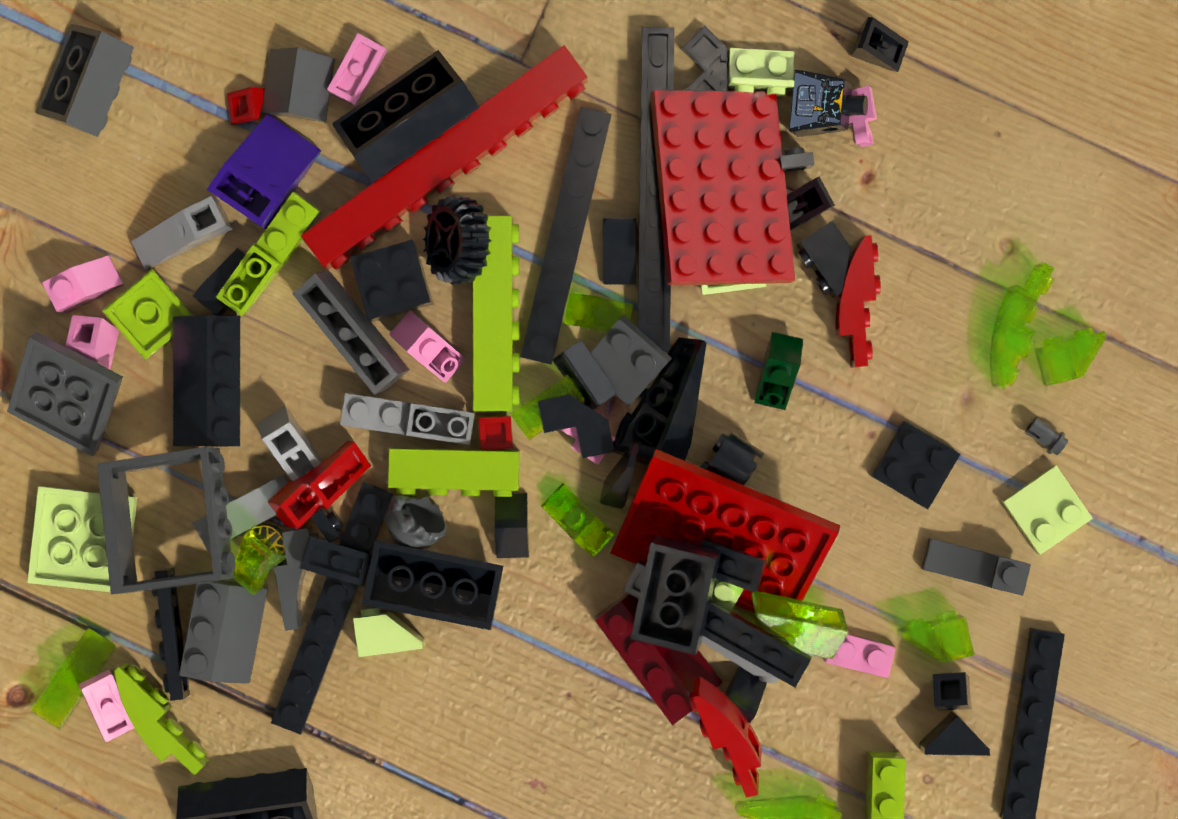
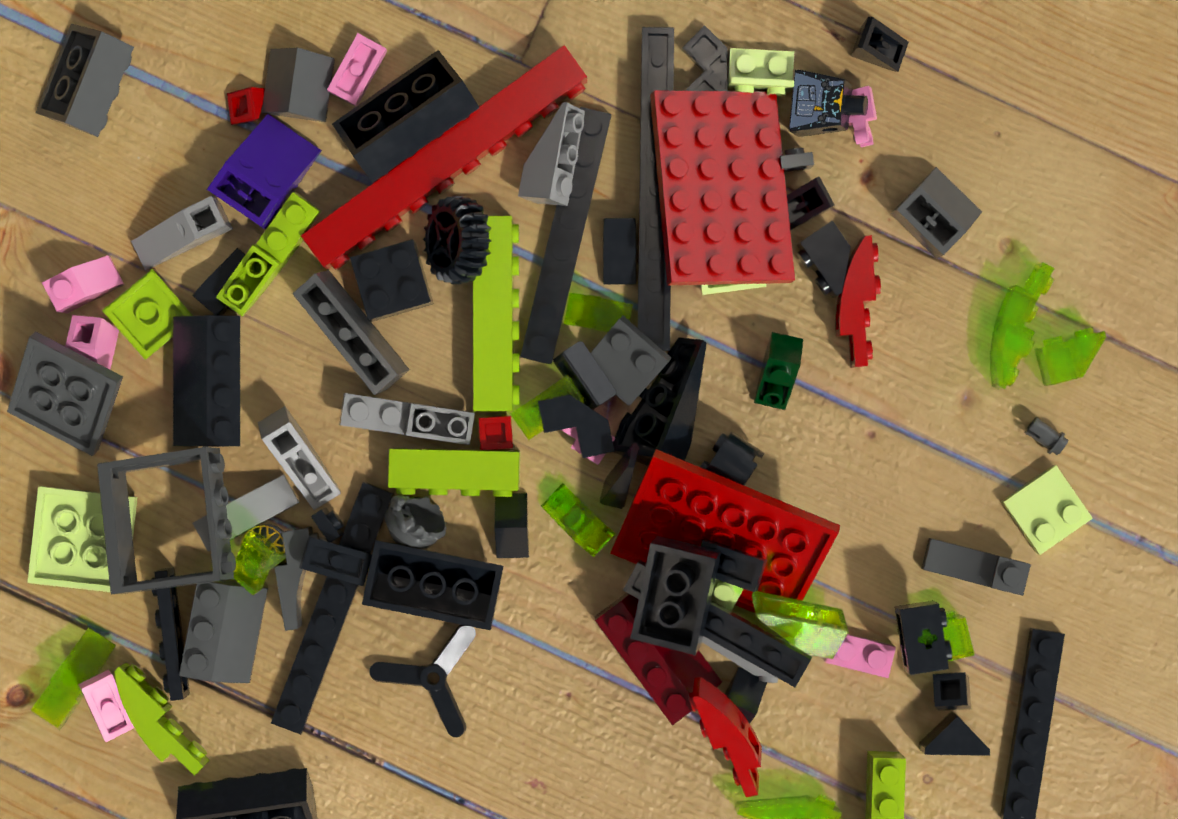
(319, 486): red slope -> none
(383, 633): yellowish green slope -> none
(427, 346): bright pink slope -> none
(439, 691): none -> black piece
(551, 164): none -> light grey slope
(915, 465): black plate -> none
(915, 654): none -> black brick
(936, 213): none -> dark grey slope

